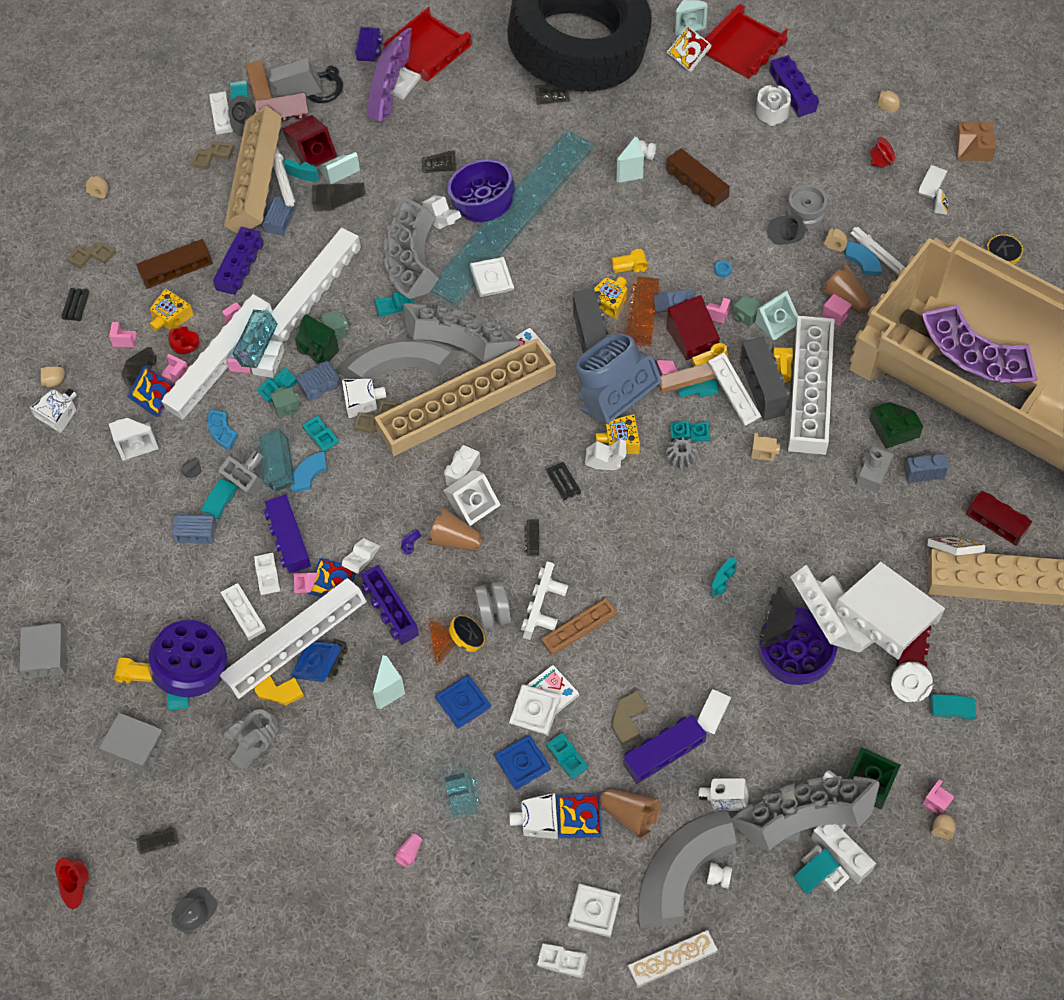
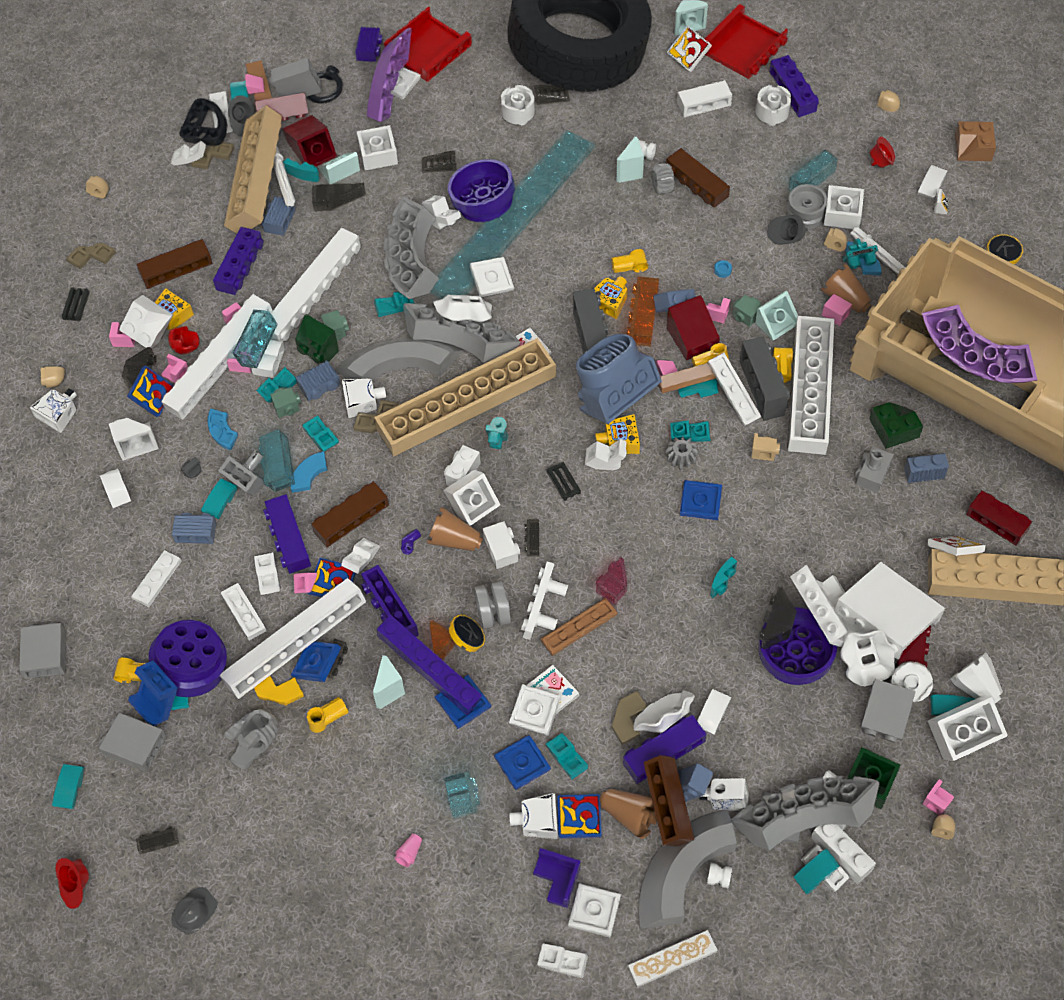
(67, 786): none -> teal slope
(115, 488): none -> white brick
(145, 322): none -> white slope
(154, 694): none -> blue panel
(156, 578): none -> white plate
(187, 155): none -> white slope
(199, 110): none -> black beam
(254, 84): none -> bright pink slope
(327, 714): none -> yellow piece
(350, 514): none -> reddish brown brick
(377, 147): none -> white brick
(429, 665): none -> dark purple brick
(464, 308): none -> white piece
(497, 432): none -> teal hips
(500, 544): none -> white brick
(517, 105): none -> white brick
(561, 871): none -> dark purple panel
(614, 583): none -> clear pink slope
(663, 178): none -> light grey gear
(664, 712): none -> white piece
(668, 801): none -> reddish brown brick
(694, 781): none -> sand blue brick
(701, 500): none -> blue tile
(704, 98): none -> white brick
(815, 171): none -> clear light blue brick
(843, 207): none -> white slope
(858, 252): none -> teal hips
(879, 669): none -> white piece
(887, 710): none -> light grey brick
(967, 728): none -> white brick
(979, 679): none -> white cone

